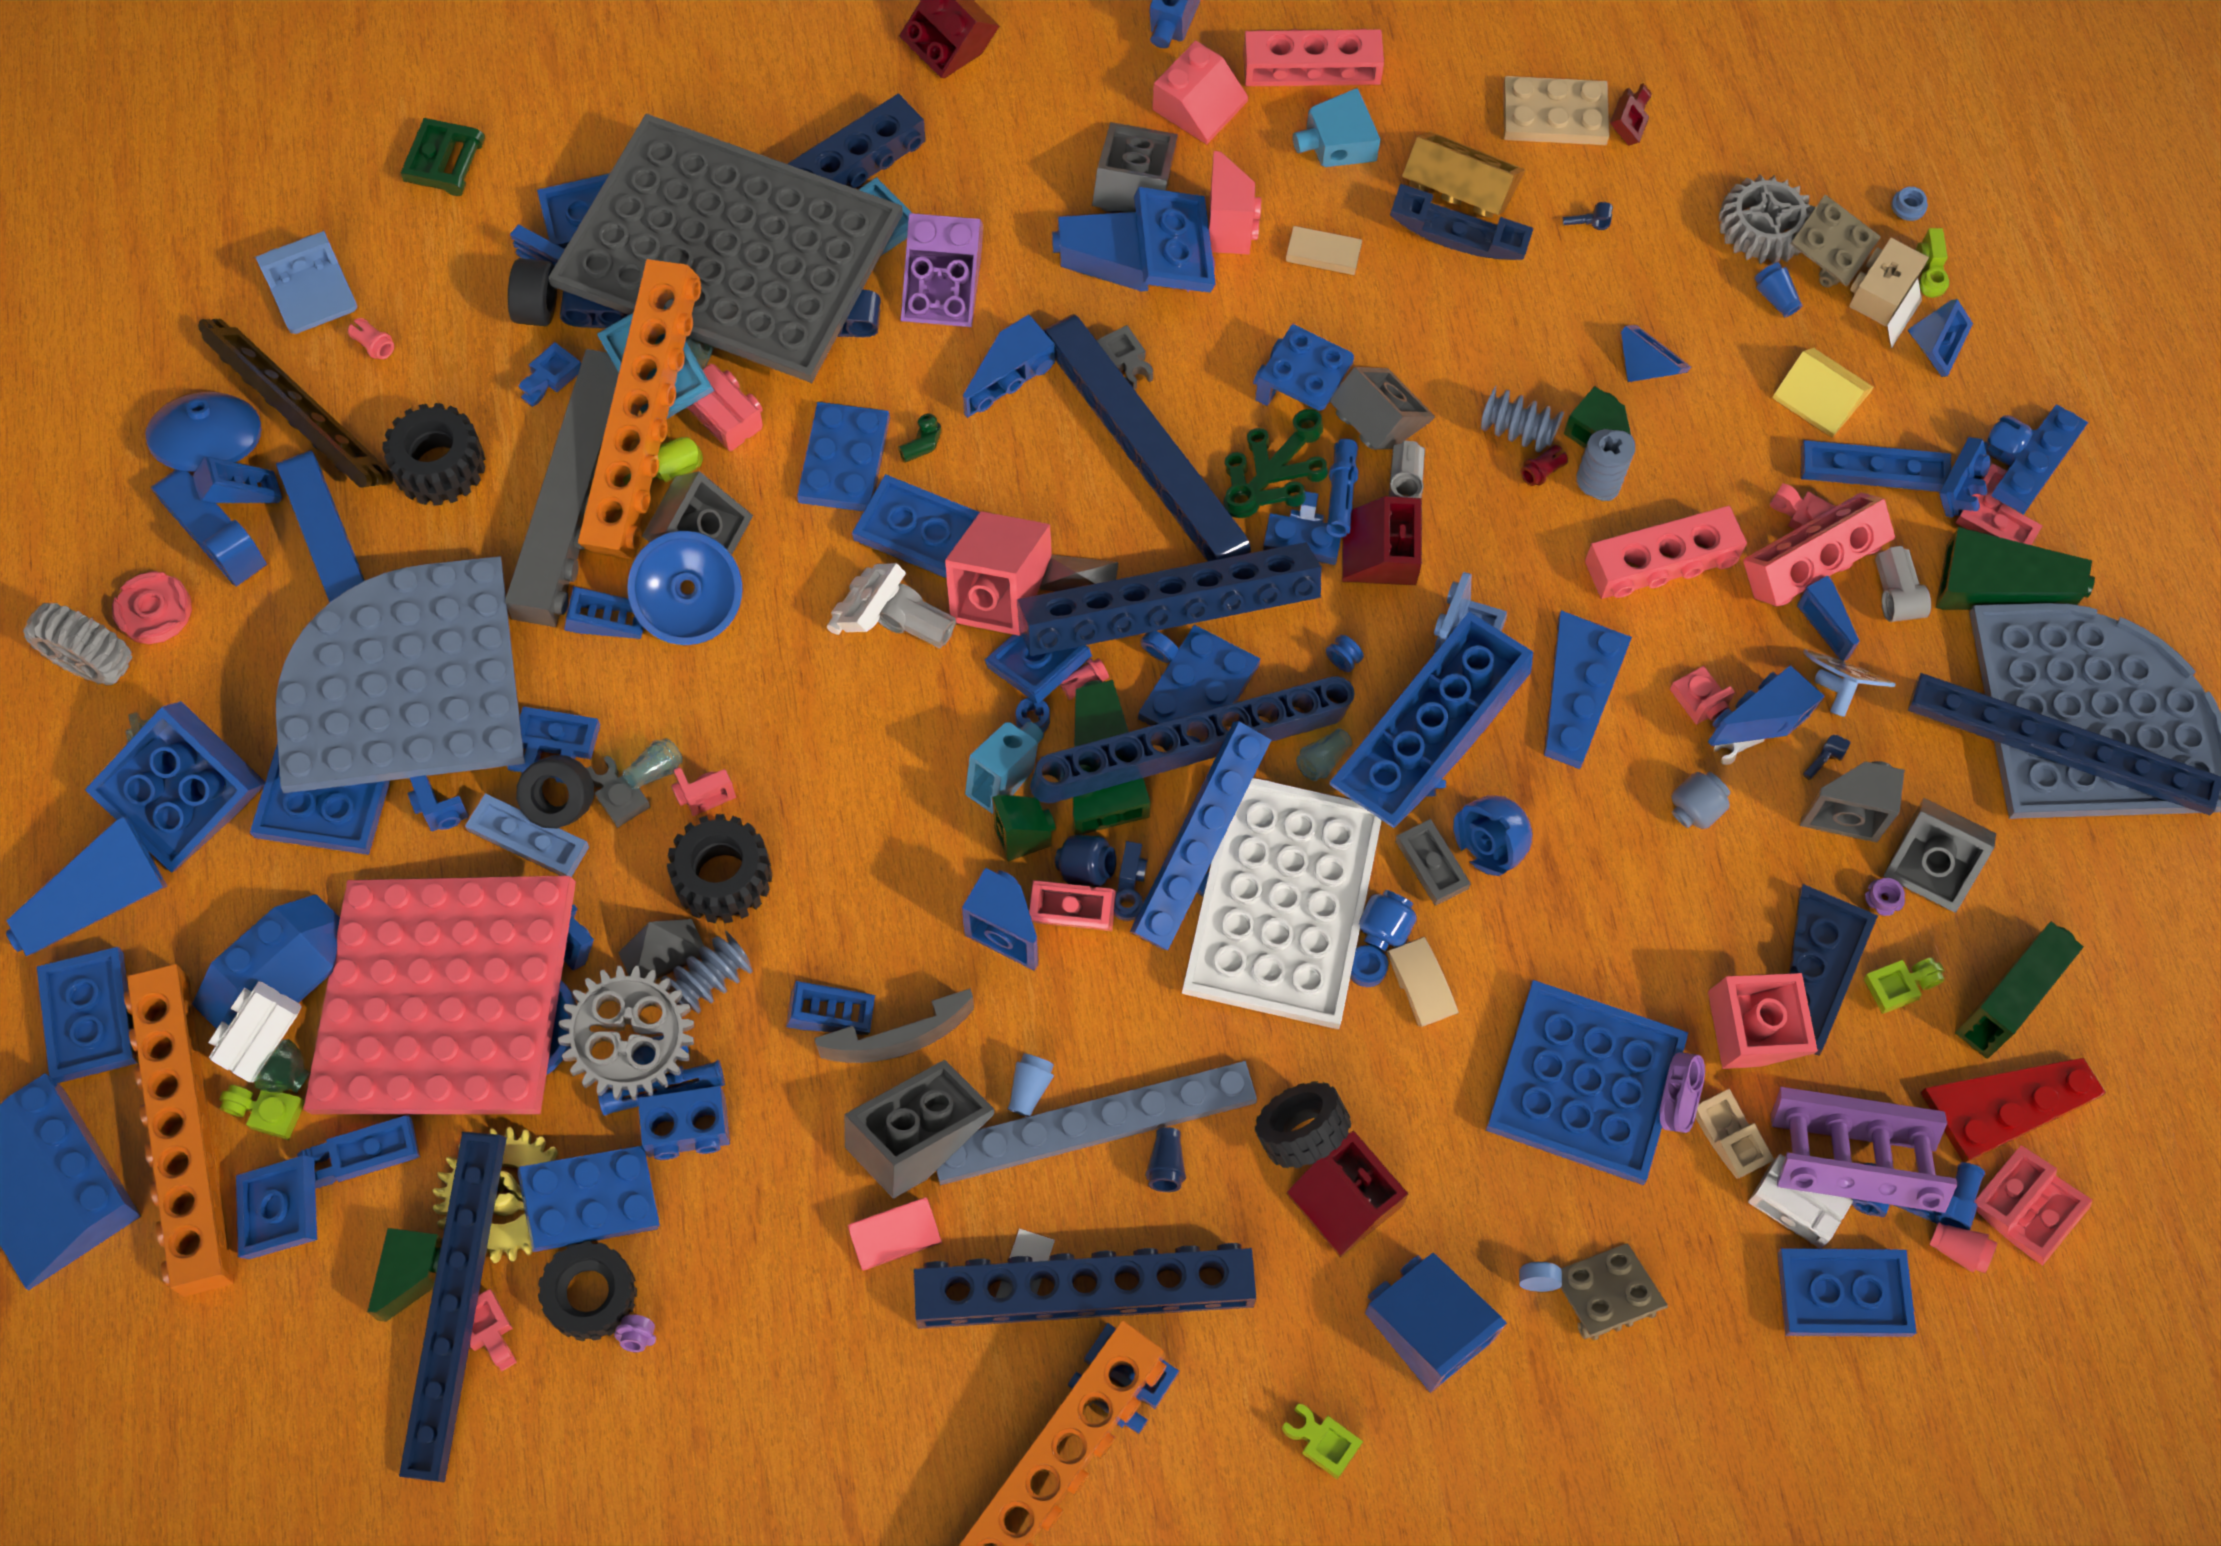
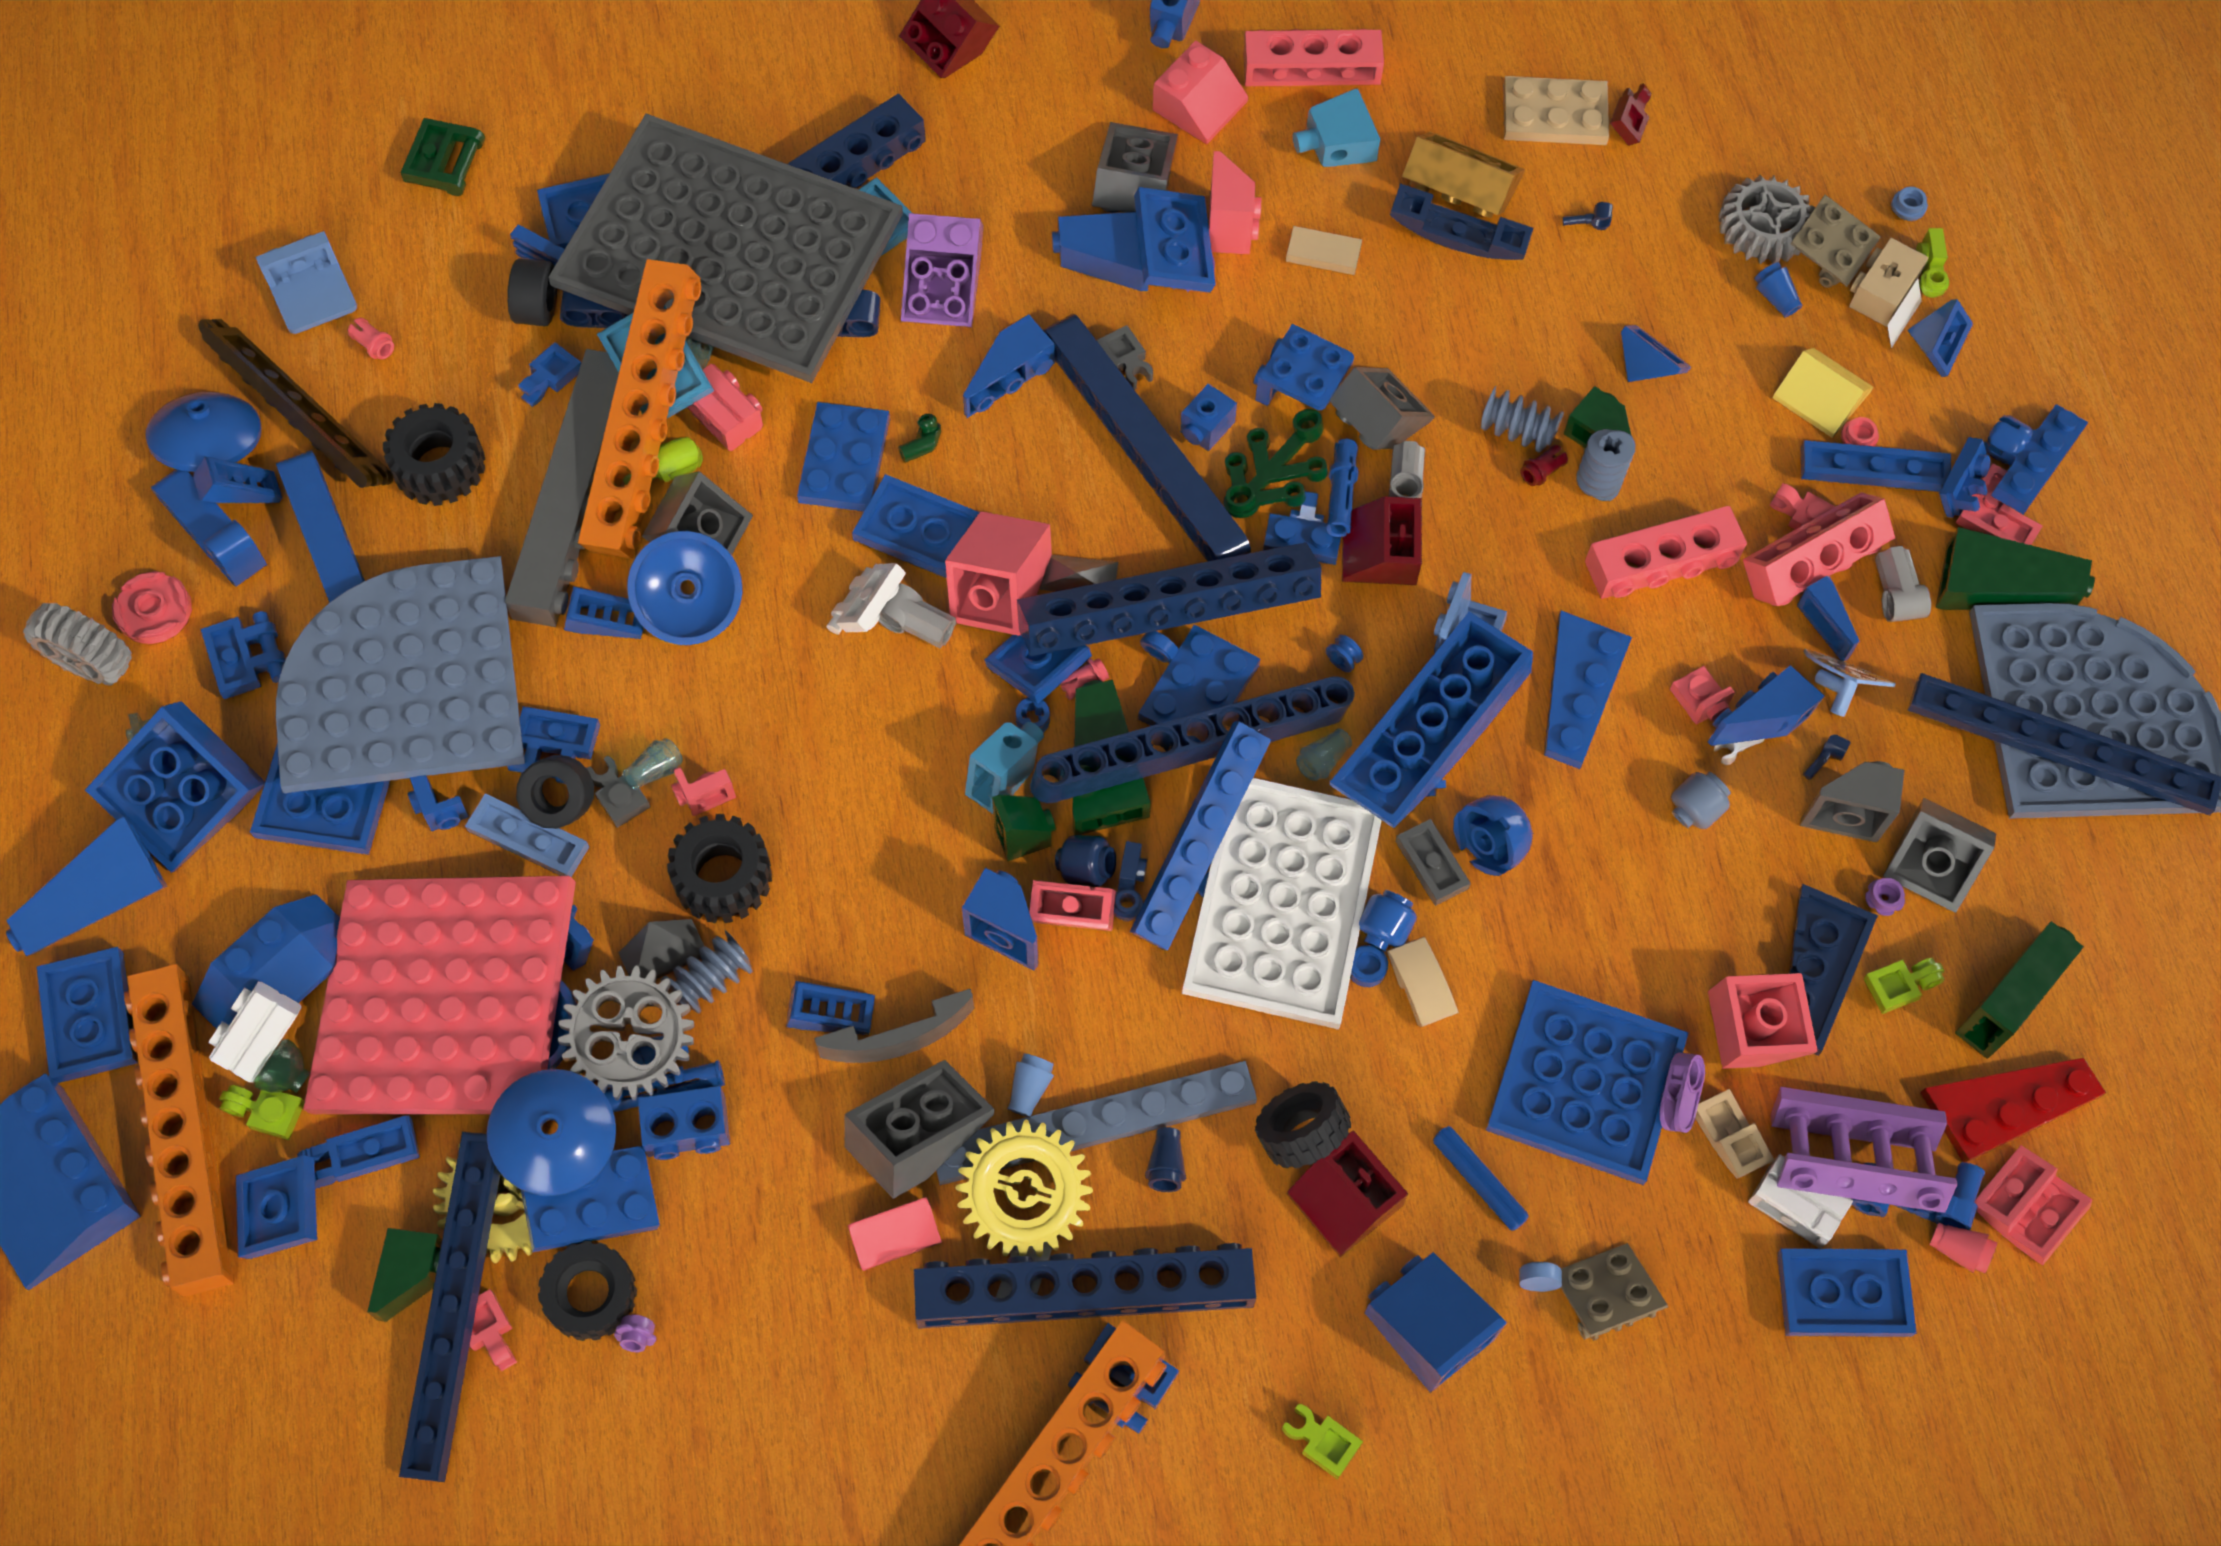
(231, 656): none -> blue plate
(556, 1161): none -> blue dish
(1063, 1201): none -> light yellow gear
(1208, 417): none -> blue brick
(1480, 1178): none -> blue axle
(1860, 432): none -> coral plate

